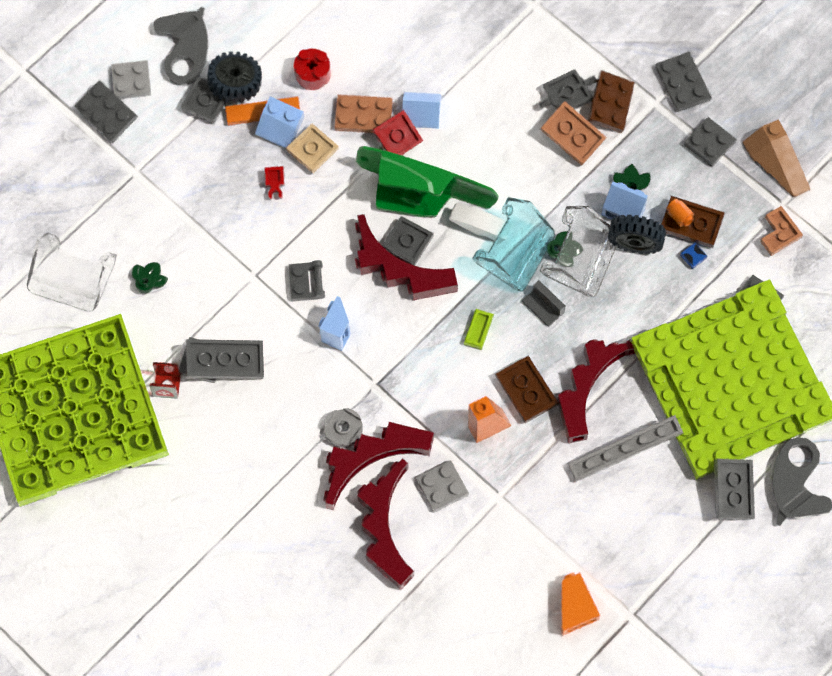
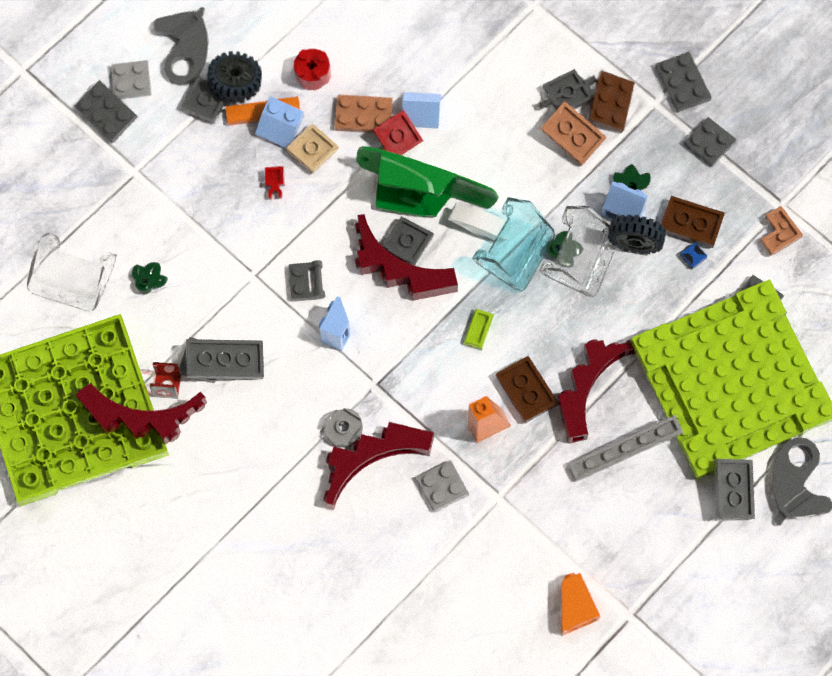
(139, 422): none -> dark red arch
(377, 500): dark red arch -> none
(544, 304): dark grey panel -> none
(680, 213): orange brick -> none
(776, 155): medium nougat wedge -> none

